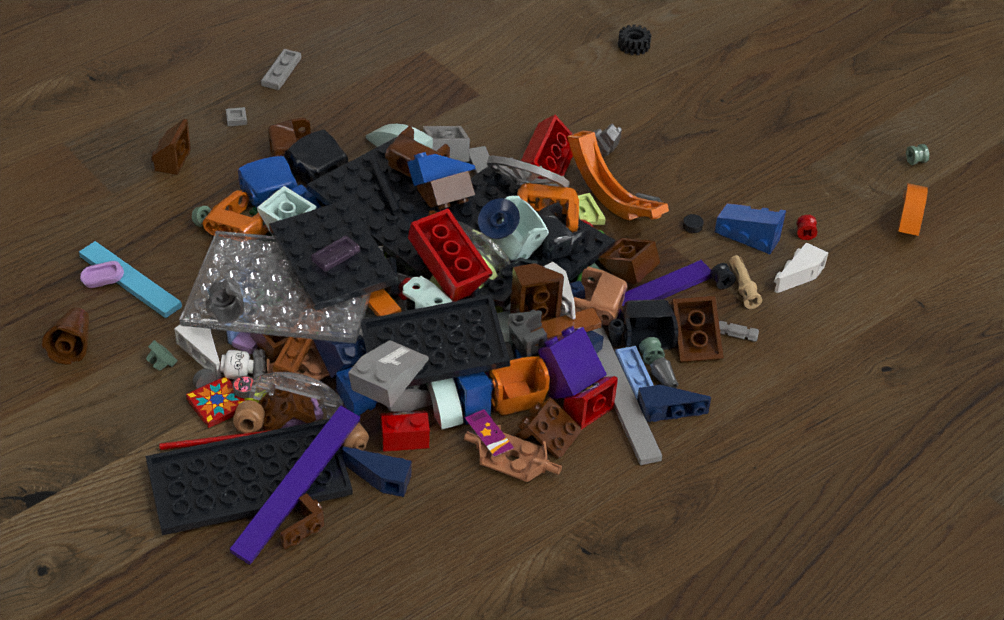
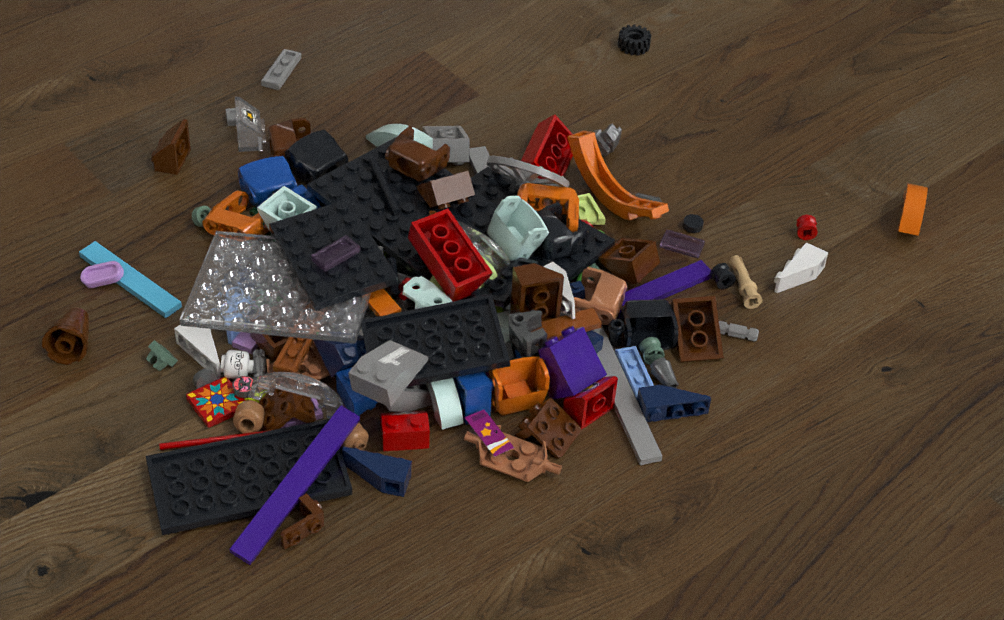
(225, 301): flat silver hair -> none
(249, 126): none -> clear slope
(434, 166): blue slope -> none
(493, 213): dark blue dish -> none
(682, 243): none -> tile
(750, 226): blue wedge -> none
(917, 154): sand green wheel -> none

